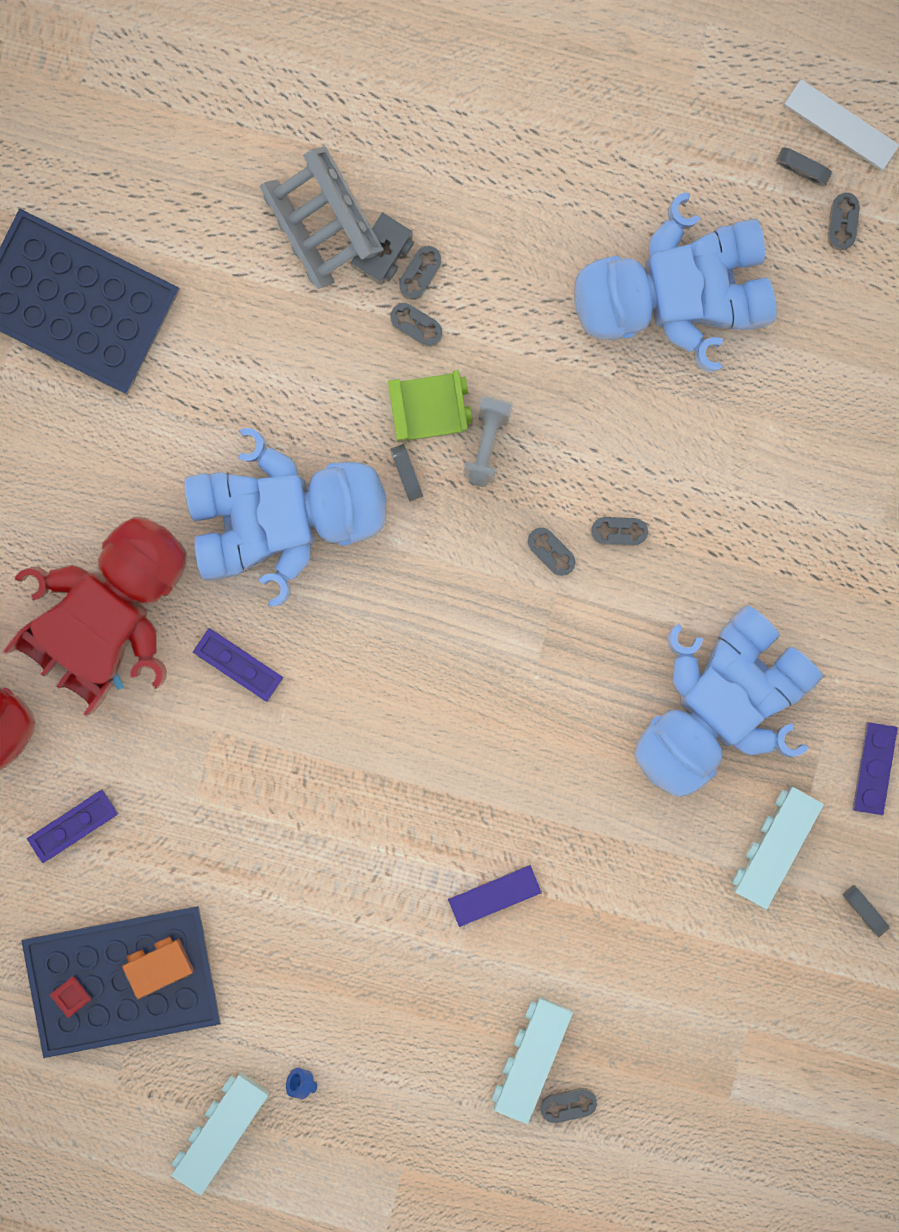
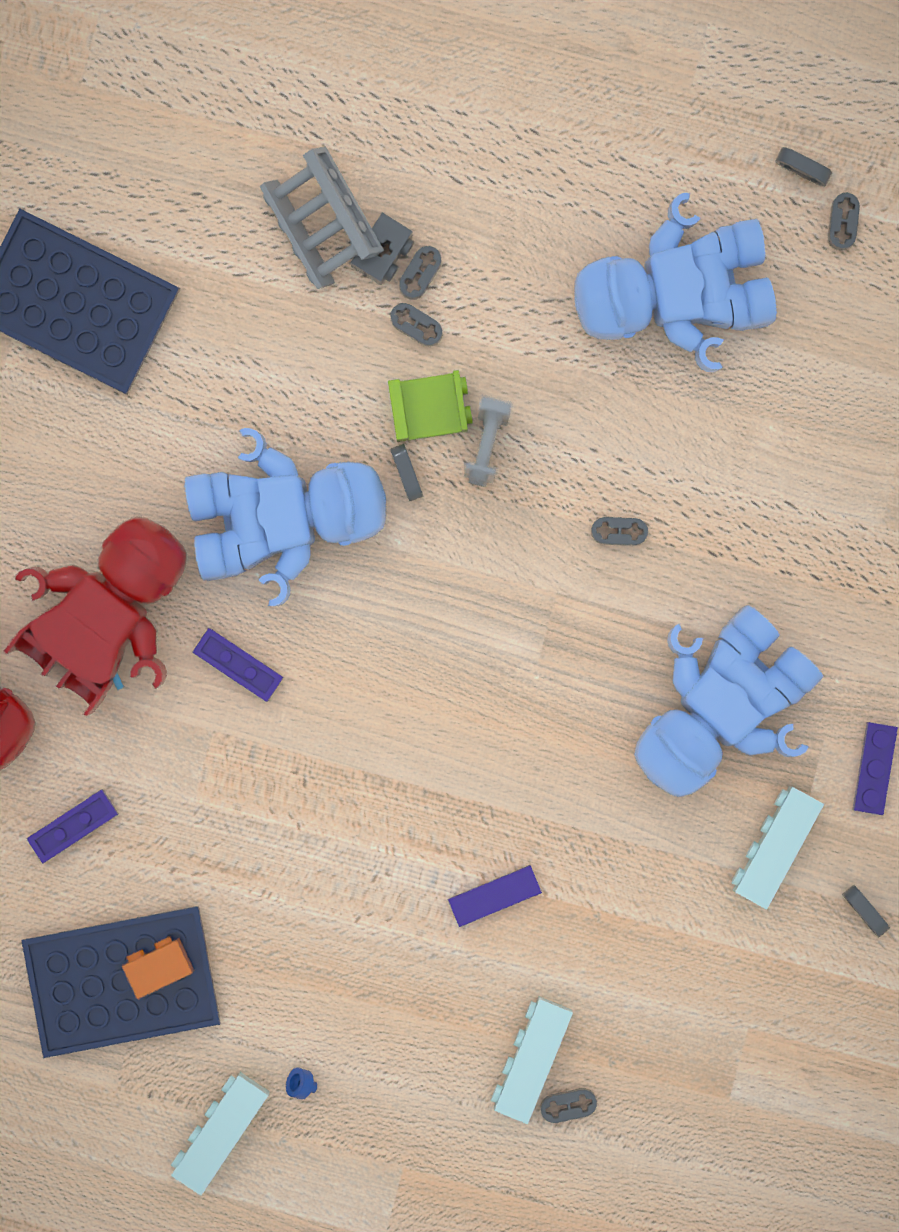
(71, 996): red tile -> none
(556, 546): dark grey beam -> none
(841, 125): white tile -> none

